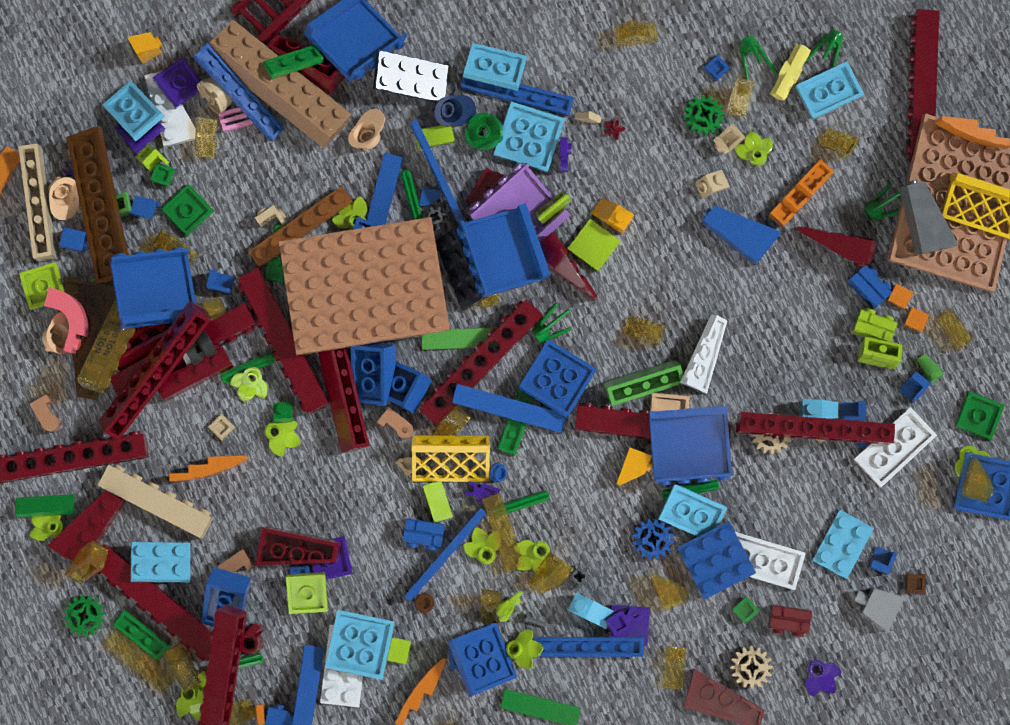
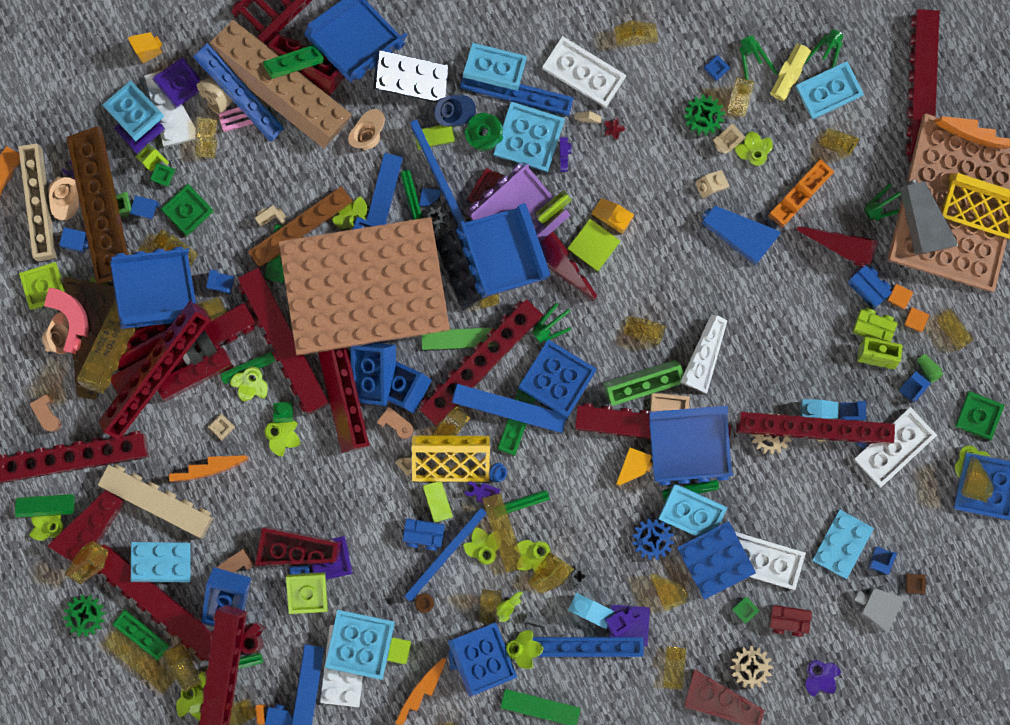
(584, 72): none -> white plate

